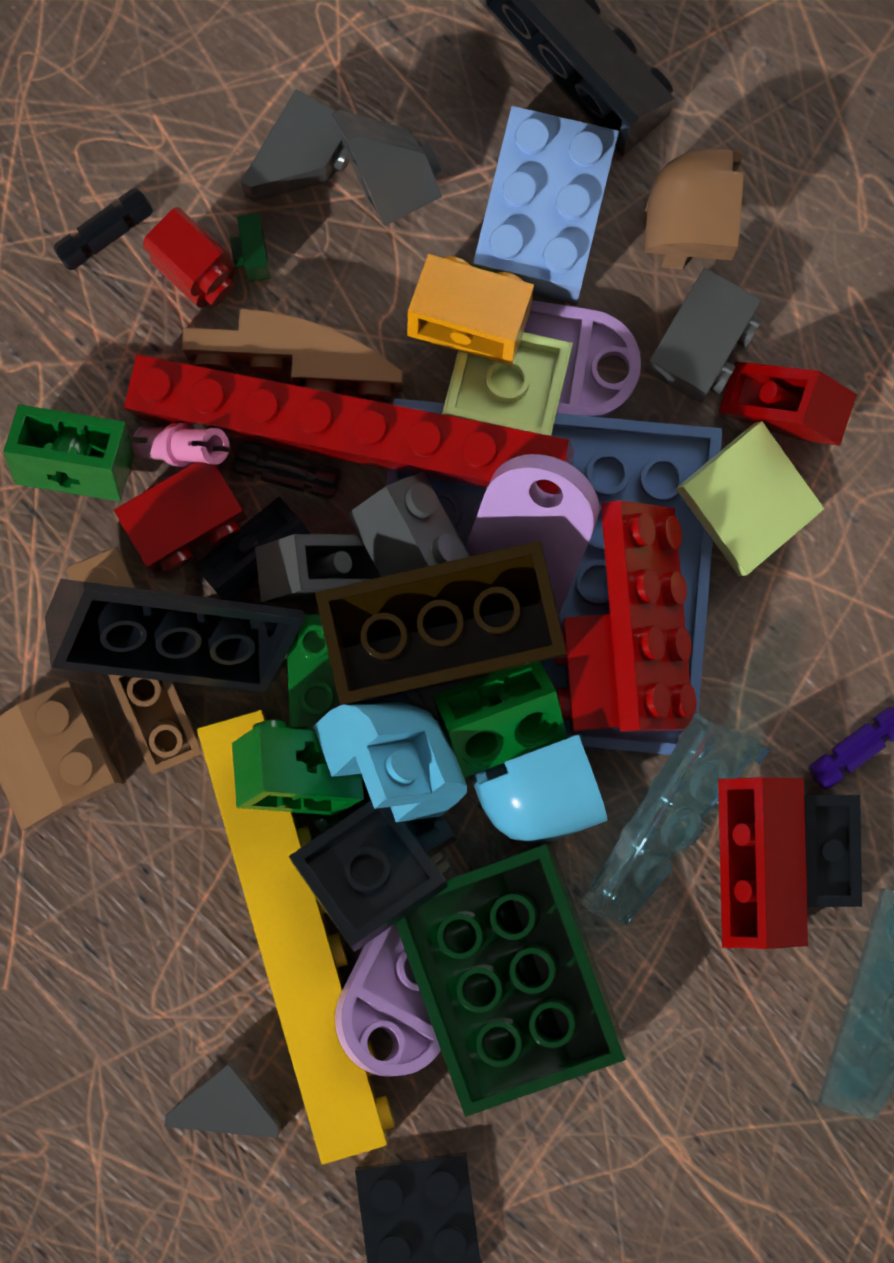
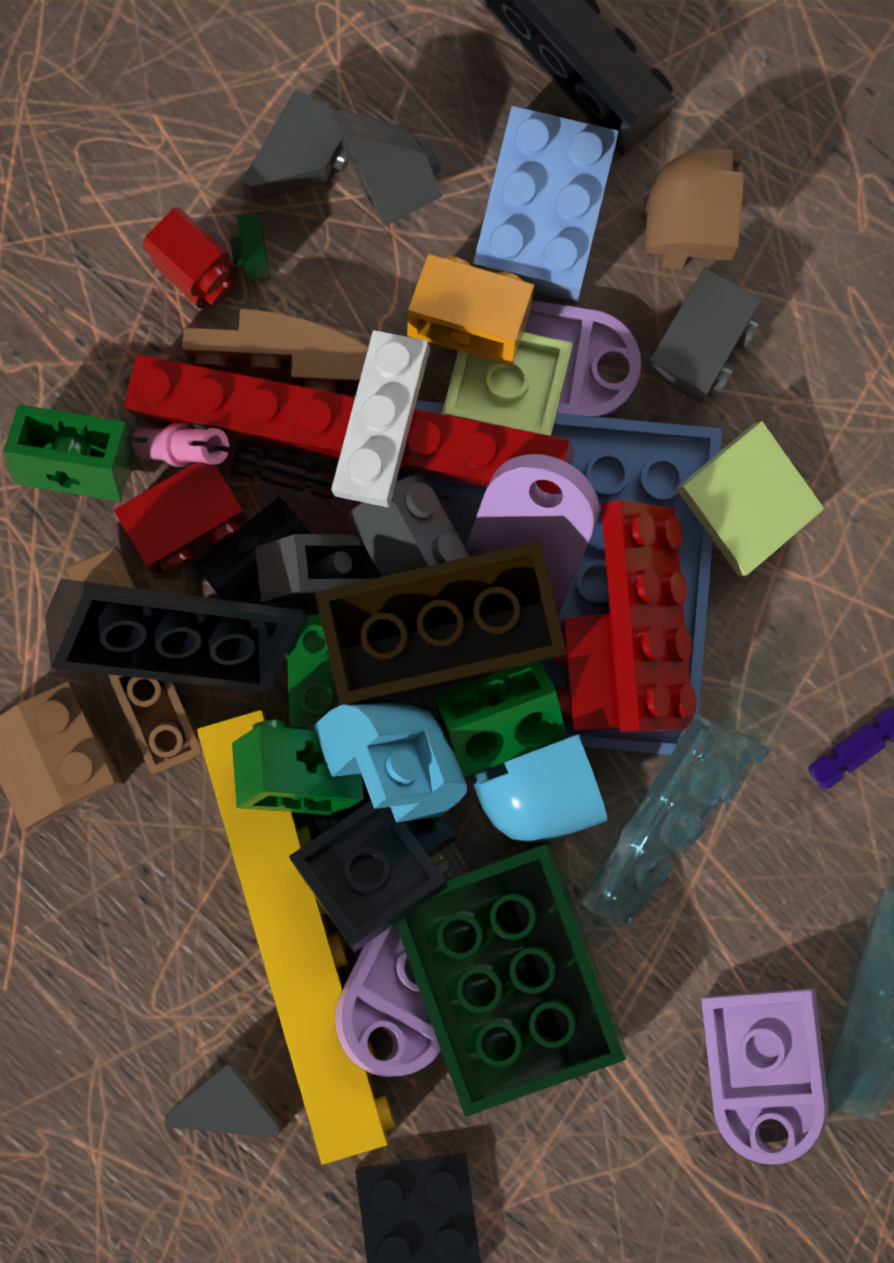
(103, 229): black axle -> none
(380, 418): none -> white plate
(763, 863): red brick -> none
(765, 1067): none -> lavender tile
(789, 401): red slope -> none
(833, 850): black plate -> none

